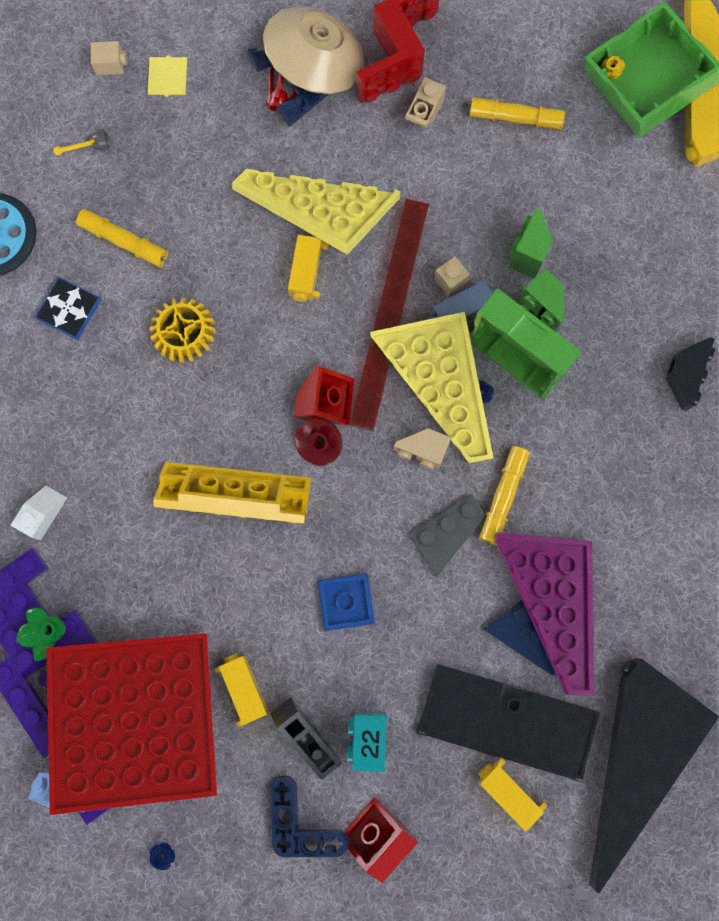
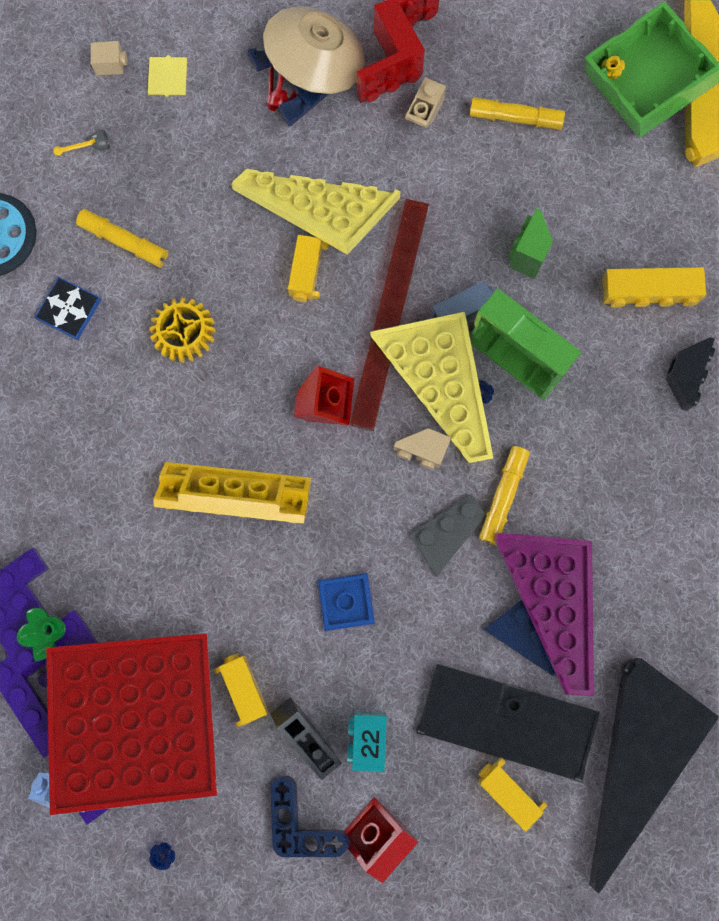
(39, 512): white slope -> none
(309, 445): dark red dish -> none
(452, 276): tan brick -> none
(545, 294): bright green slope -> none
(653, 286): none -> yellow brick

